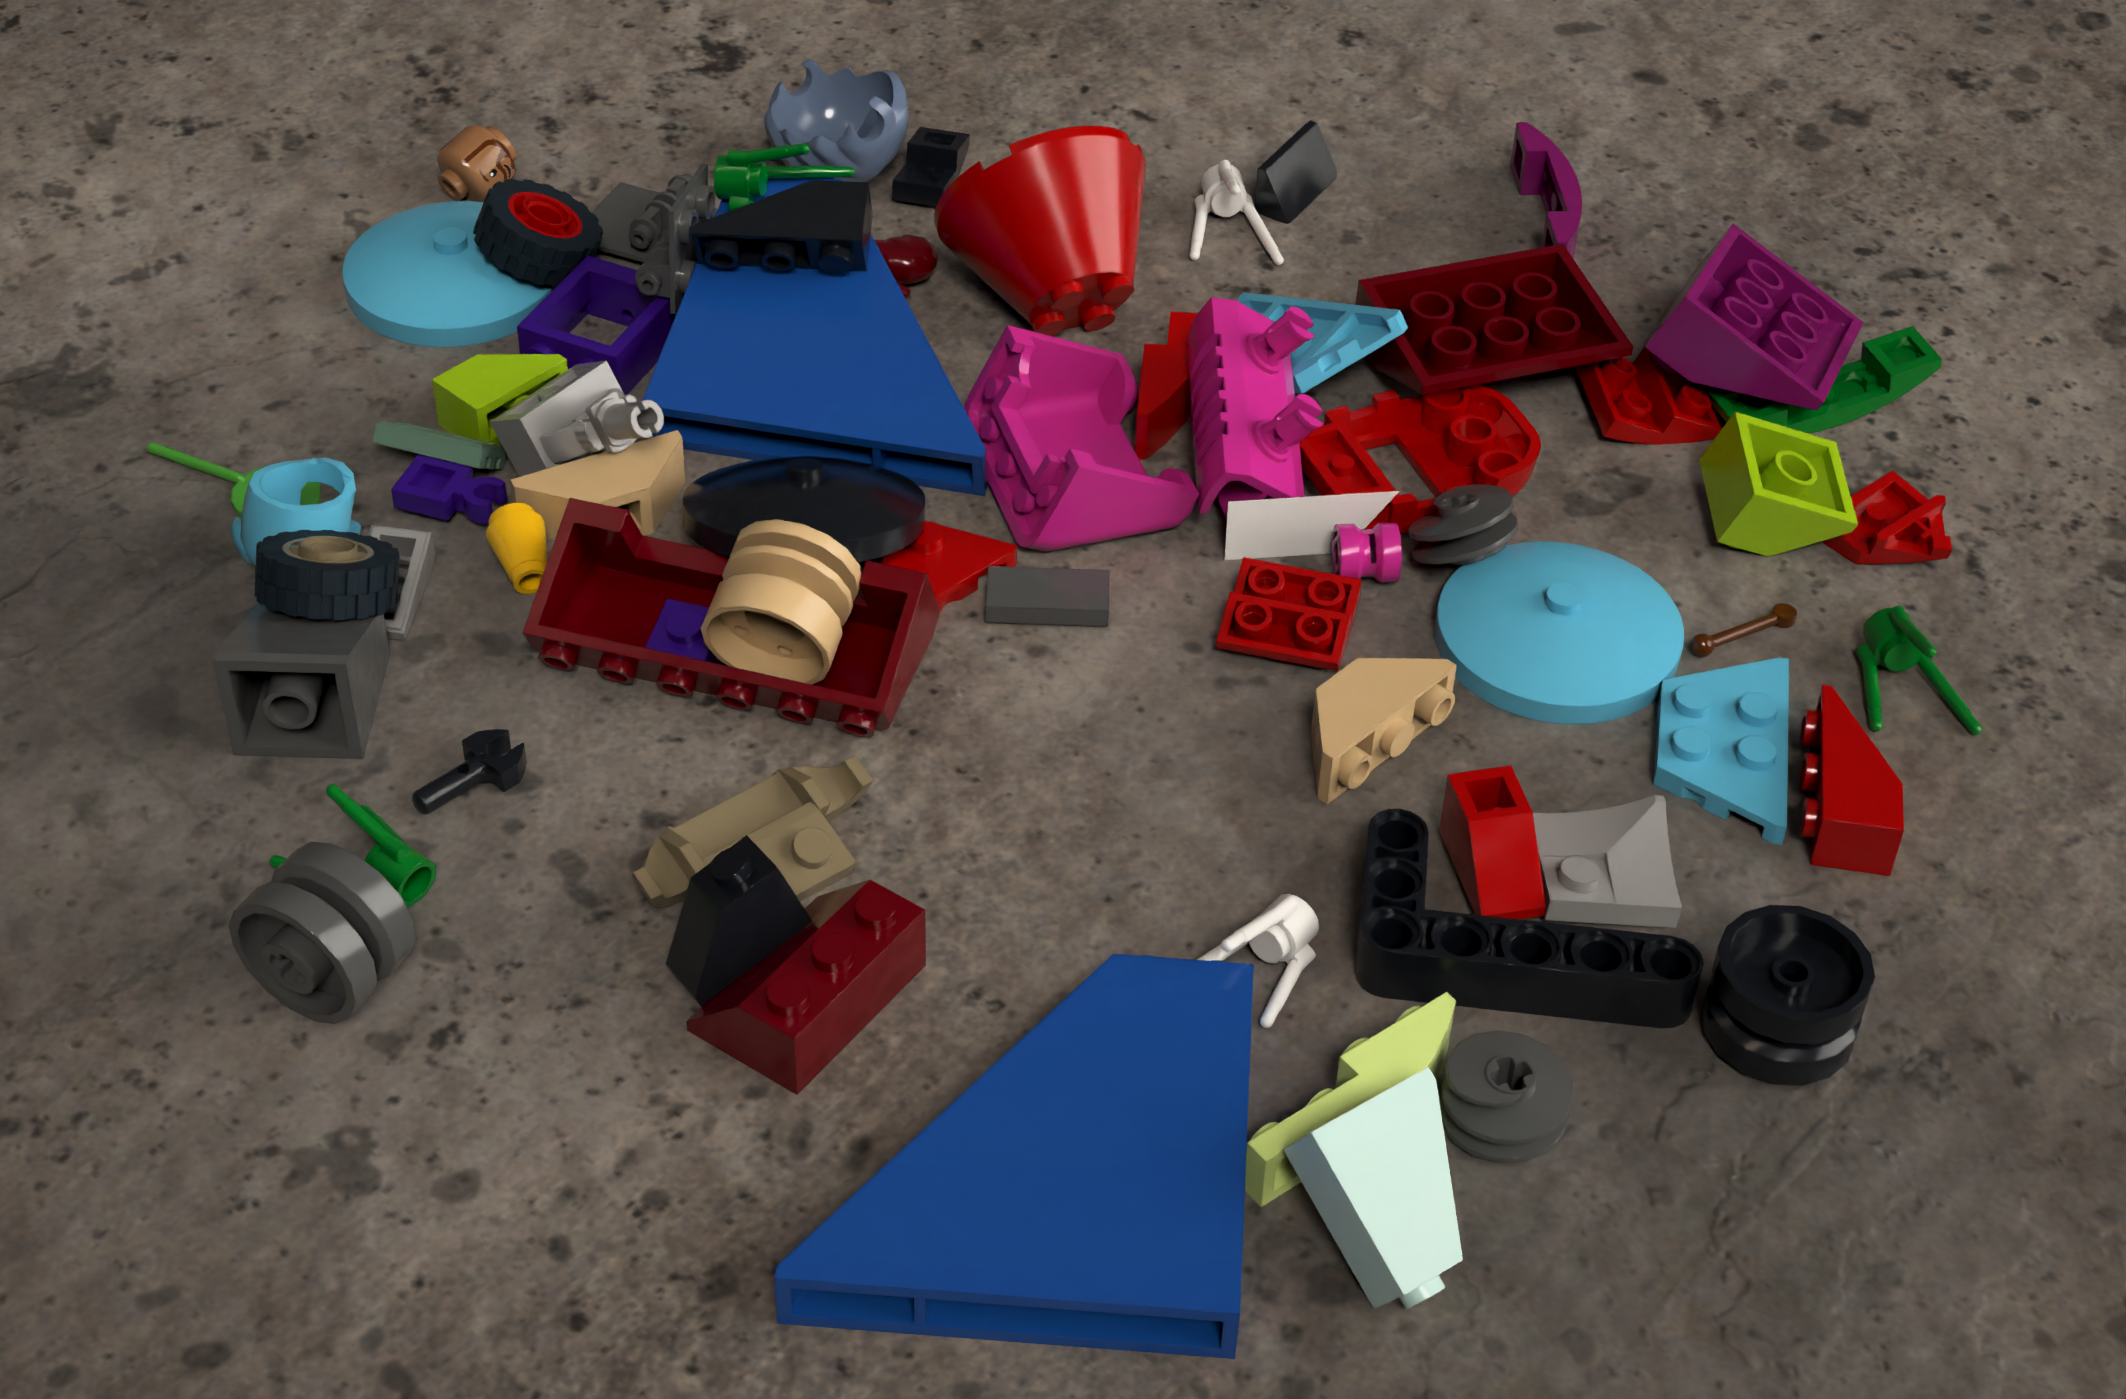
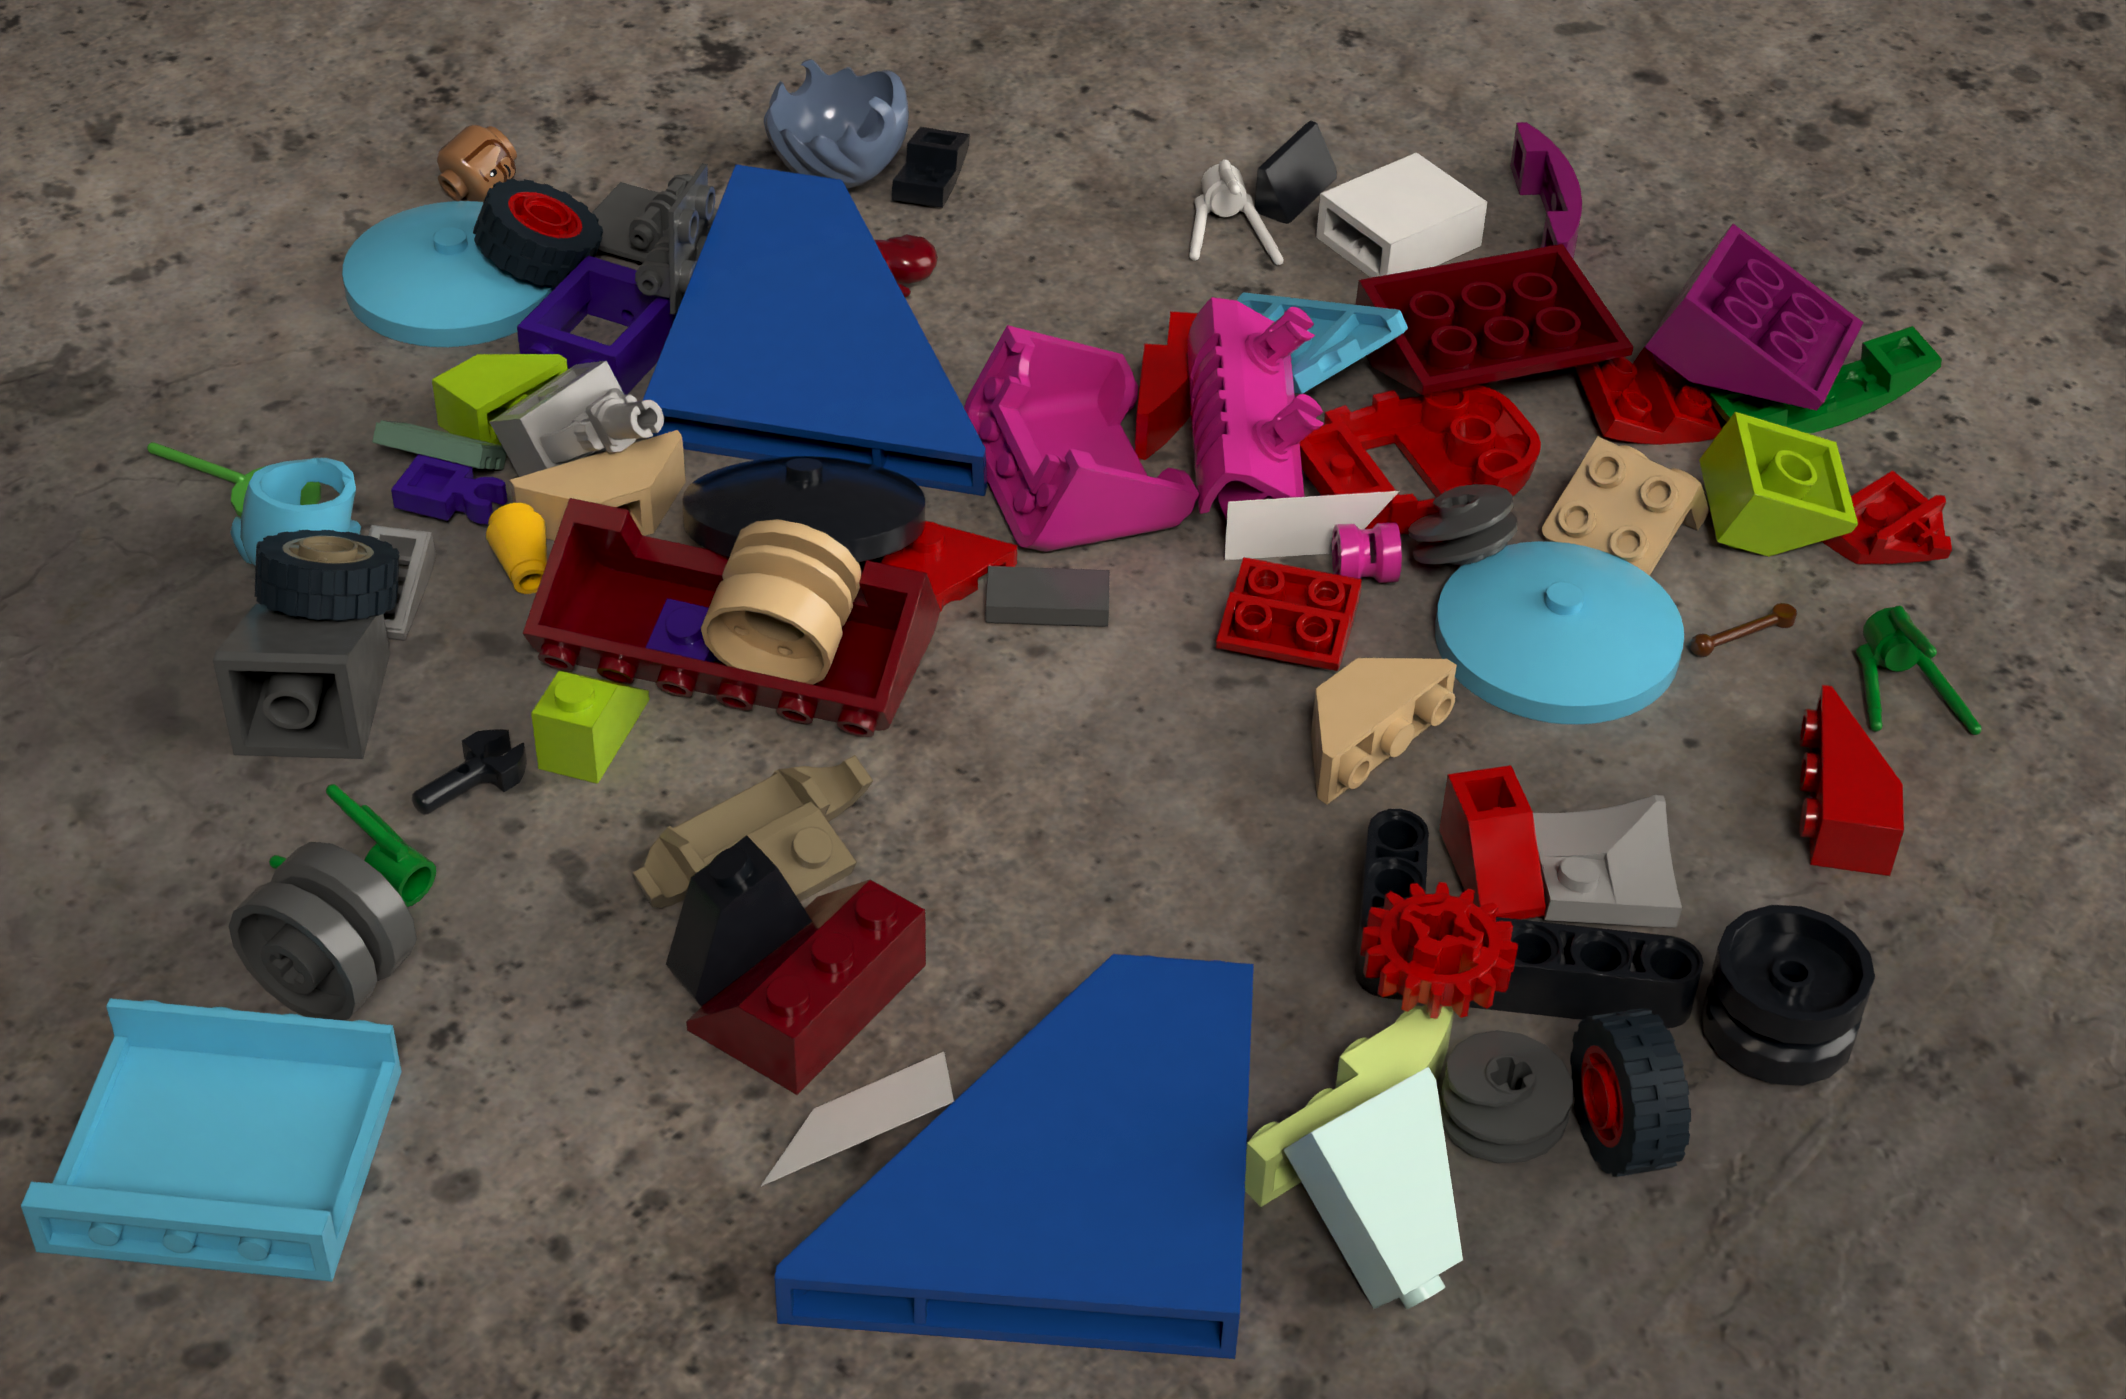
(221, 1141): none -> medium azure panel
(584, 724): none -> lime slope
(745, 175): green plant -> none
(801, 227): black slope -> none
(867, 1114): none -> white sticker
(1052, 225): red cone -> none
(1276, 936): white plant -> none
(1401, 218): none -> white brick
(1438, 950): none -> red gear
(1625, 505): none -> tan bracket
(1630, 1092): none -> black wheel
(1728, 742): medium azure wing -> none

